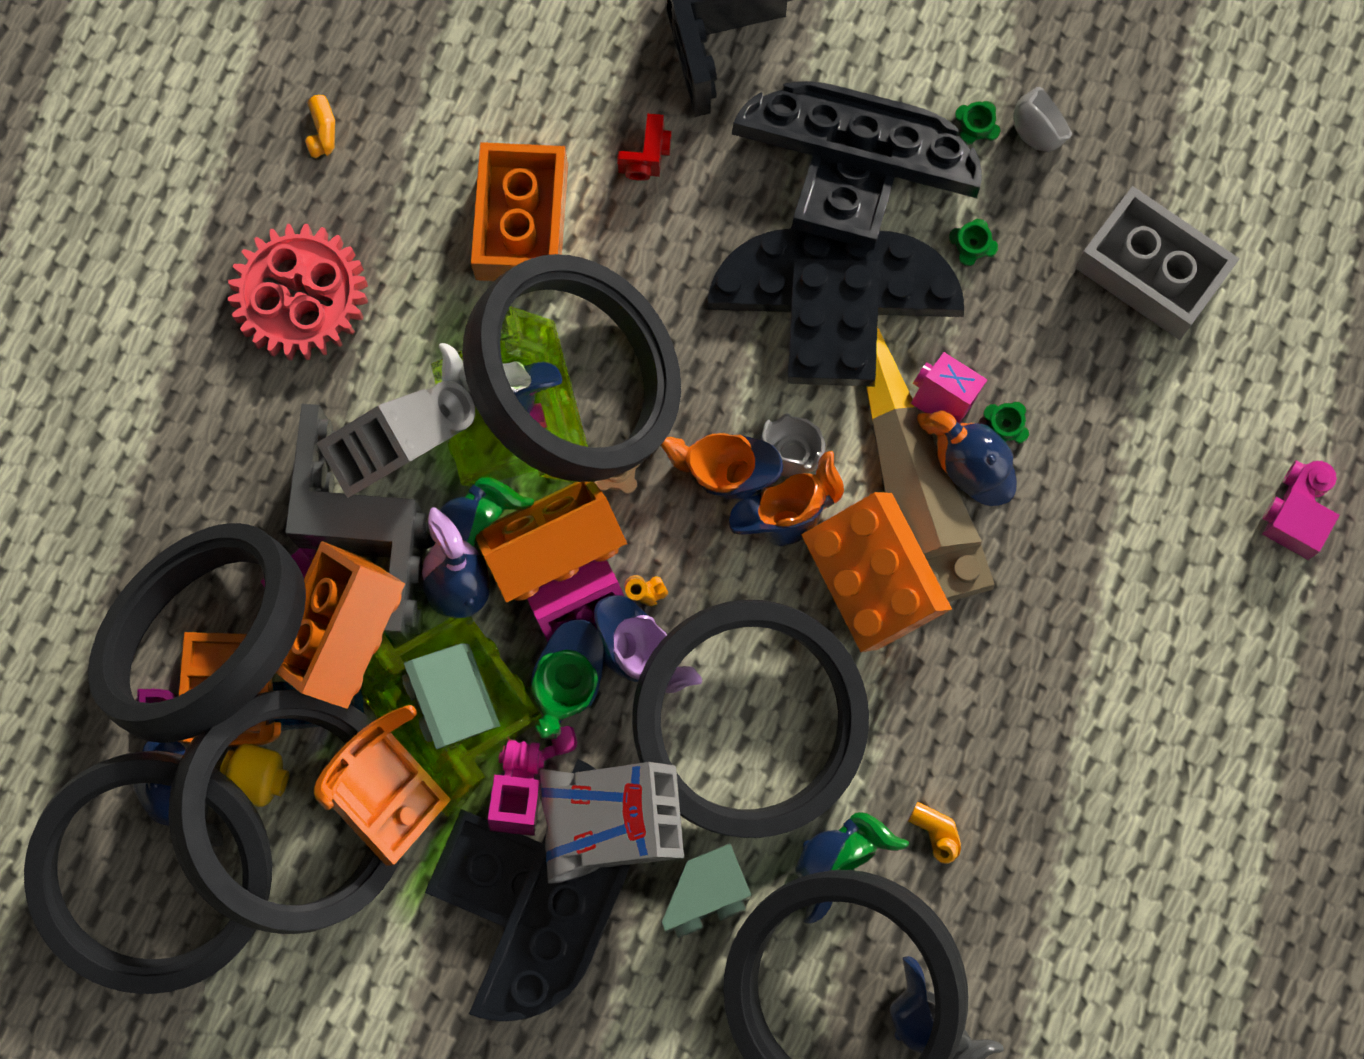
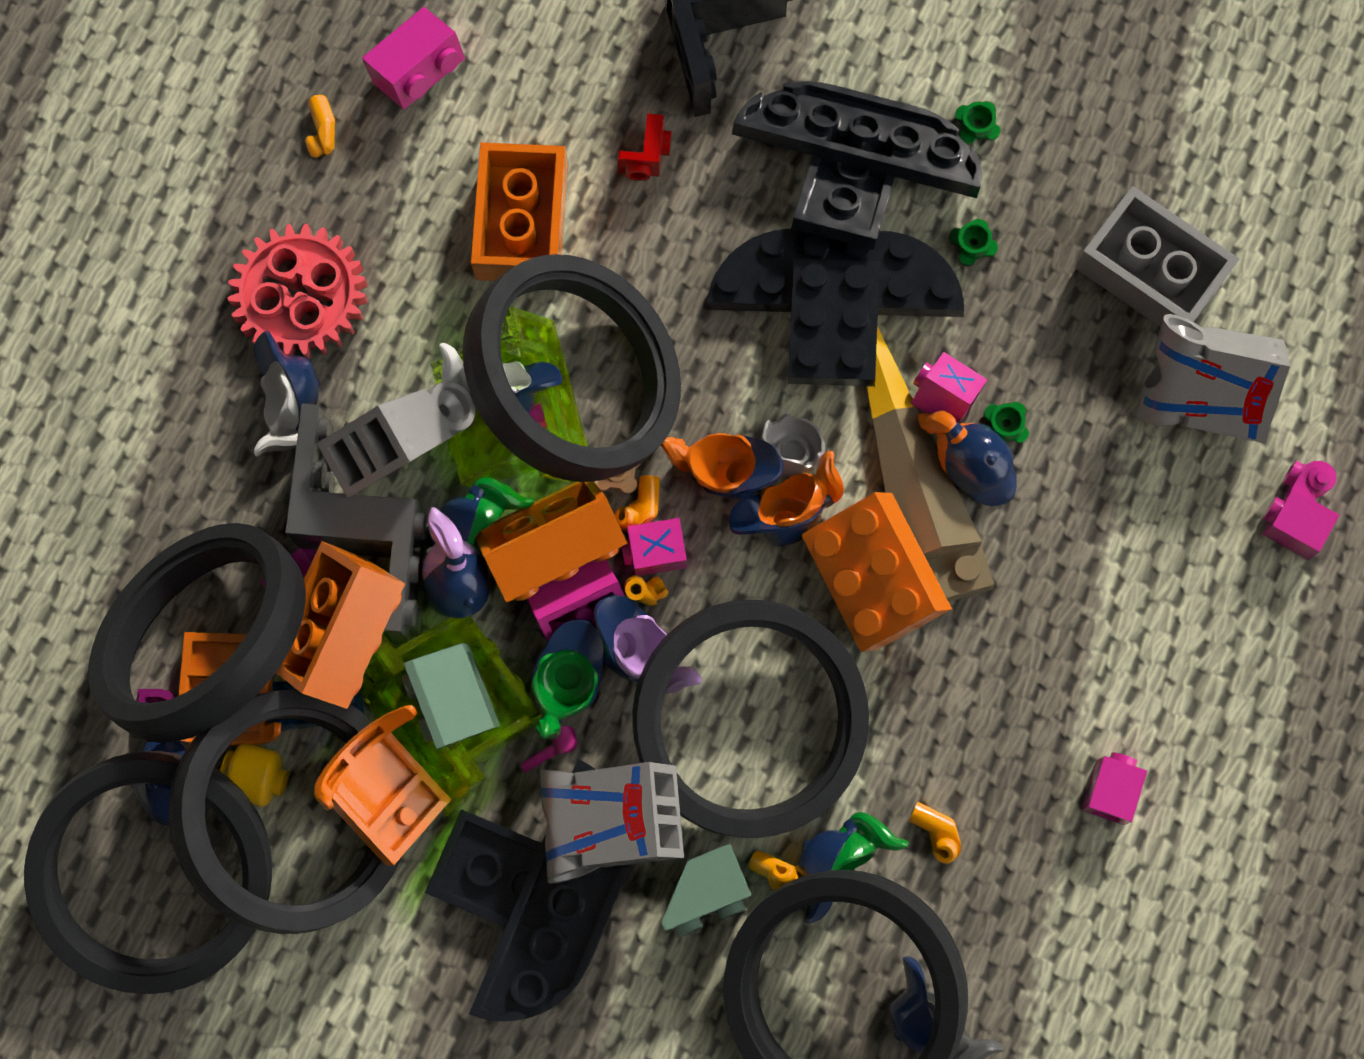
(287, 385): none -> hair
(413, 57): none -> dark pink brick
(517, 793): dark pink brick -> none
(642, 509): none -> light orange arm
(655, 547): none -> dark pink brick
(773, 869): none -> light orange arm
(1040, 121): light grey hair -> none
(1115, 788): none -> dark pink brick
(1214, 380): none -> light grey piece

